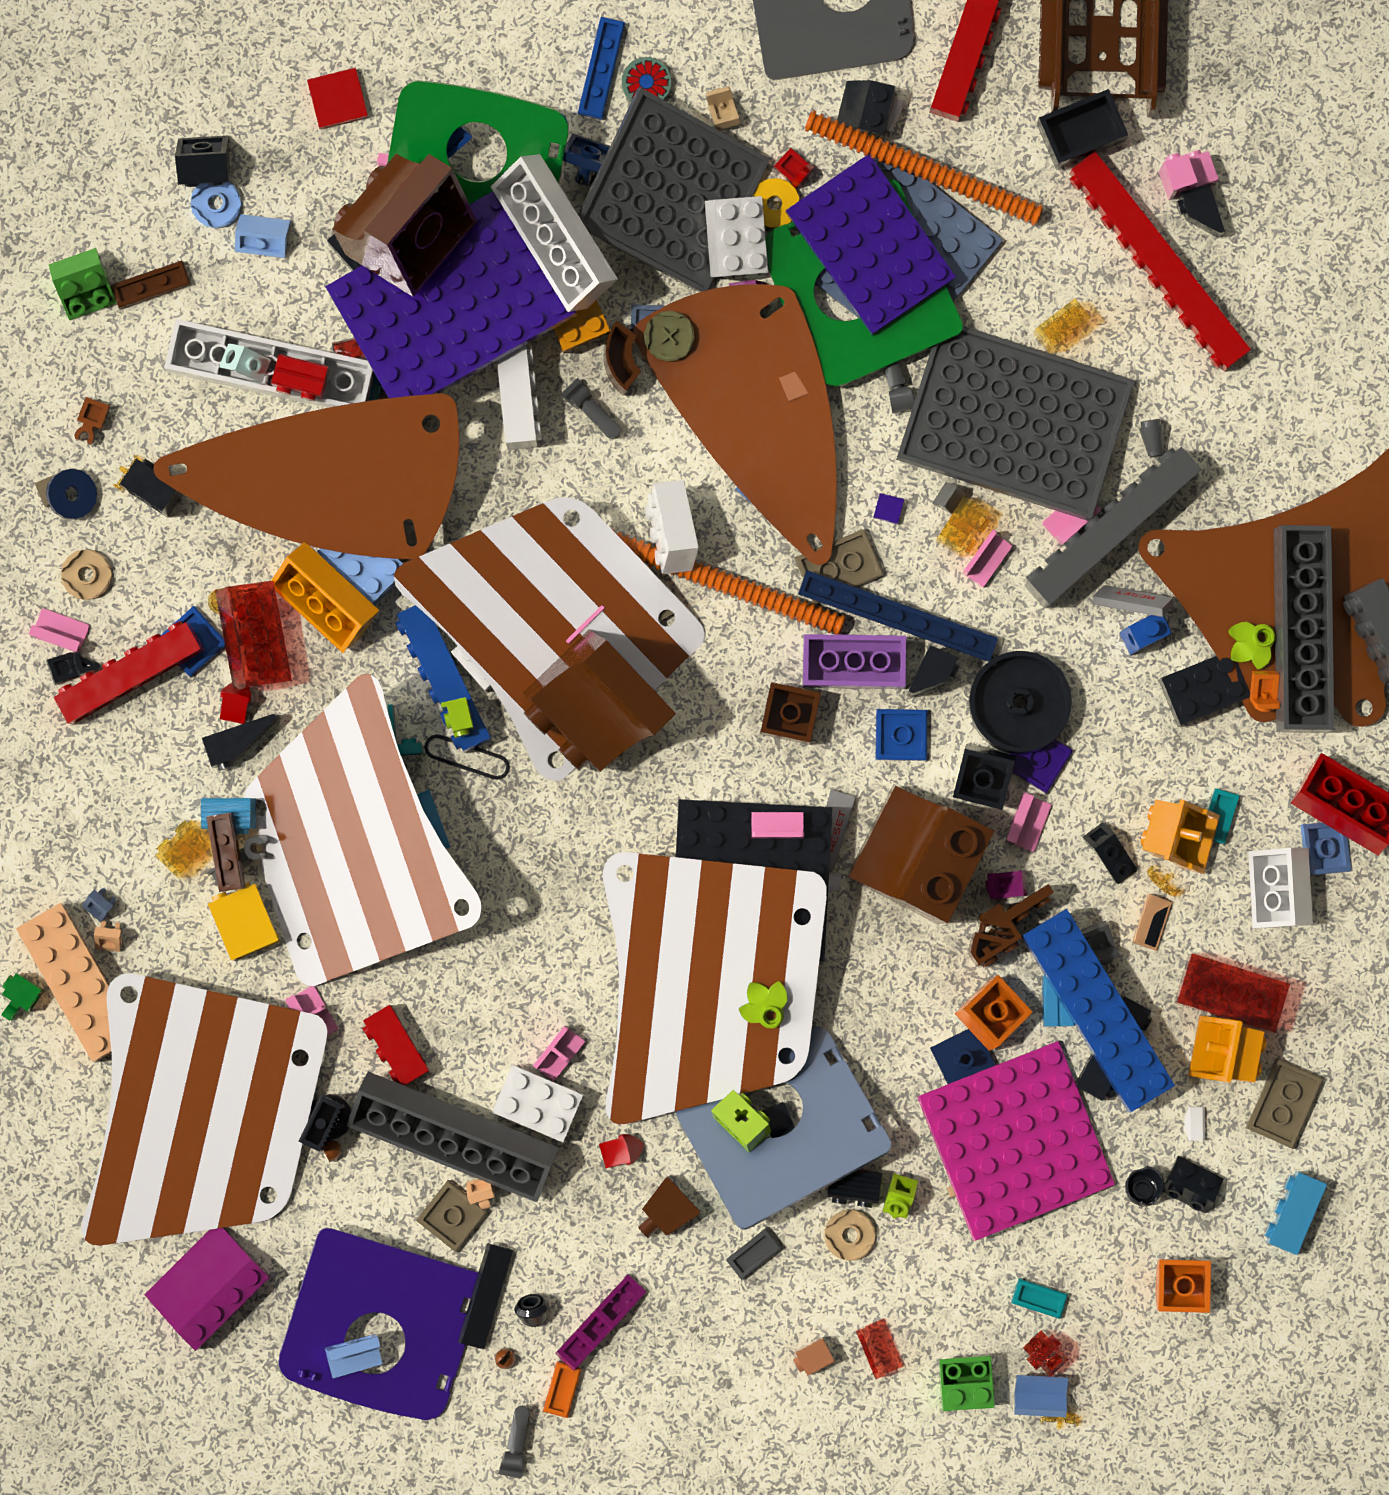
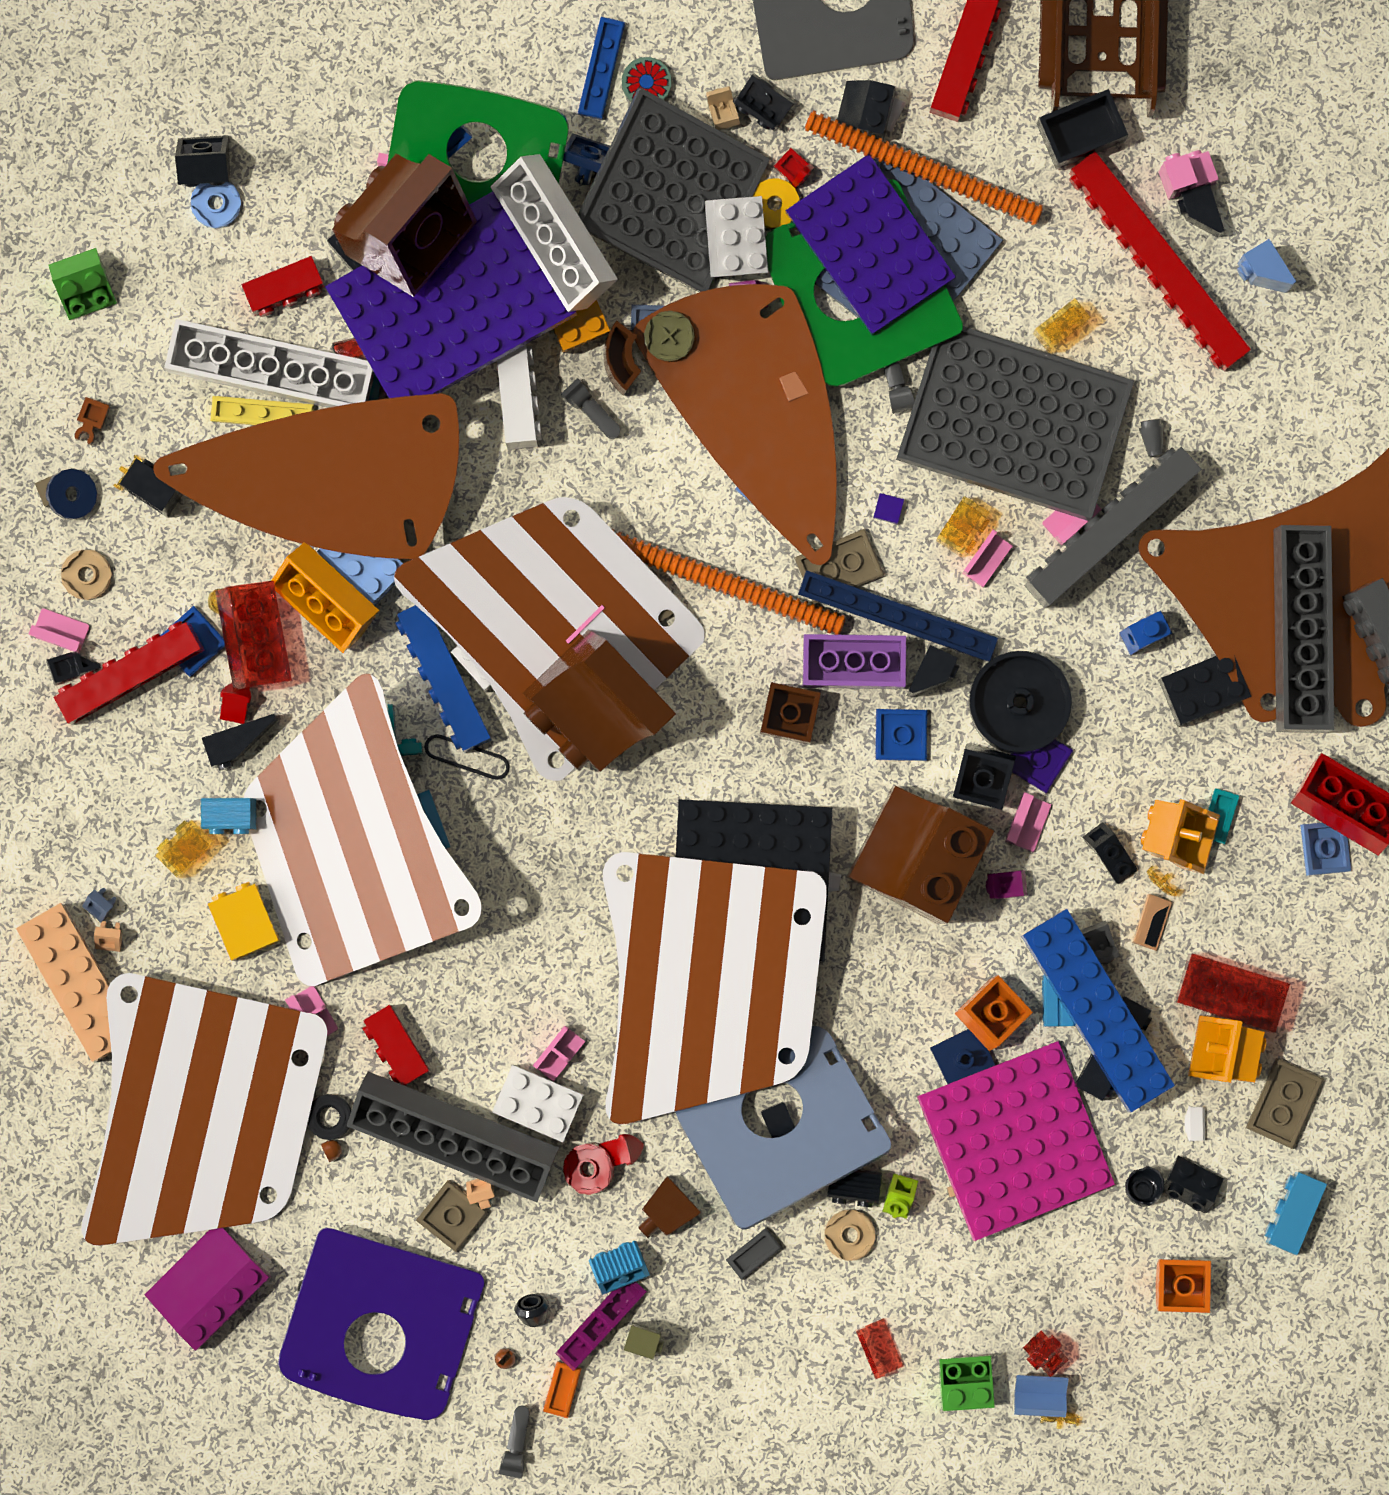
(22, 994): green brick -> none
(150, 284): reddish brown tile -> none
(226, 852): reddish brown tile -> none
(245, 362): light aqua bracket -> none
(247, 853): dark grey piece -> none
(253, 411): none -> light yellow tile
(261, 235): light blue panel -> none
(283, 287): none -> red brick
(300, 377): red brick -> none
(321, 1123): black brick -> none
(337, 98): red tile -> none
(354, 1355): light blue panel -> none
(458, 717): lime brick -> none
(485, 1296): black tile -> none
(602, 1165): none -> tile
(618, 1267): none -> dark azure brick
(644, 1341): none -> olive brick
(672, 527): white brick -> none
(747, 1133): lime brick -> none
(763, 102): none -> black bracket
(764, 1000): lime plate -> none
(777, 825): bright pink panel -> none
(813, 1357): nougat brick -> none
(841, 811): light grey tile -> none
(949, 497): dark grey slope -> none
(985, 947): reddish brown piece -> none
(1039, 1298): teal tile -> none
(1133, 601): light grey tile -> none
(1248, 645): lime plate -> none
(1265, 268): none -> medium blue slope
(1265, 690): orange bracket -> none
(1280, 887): white brick -> none

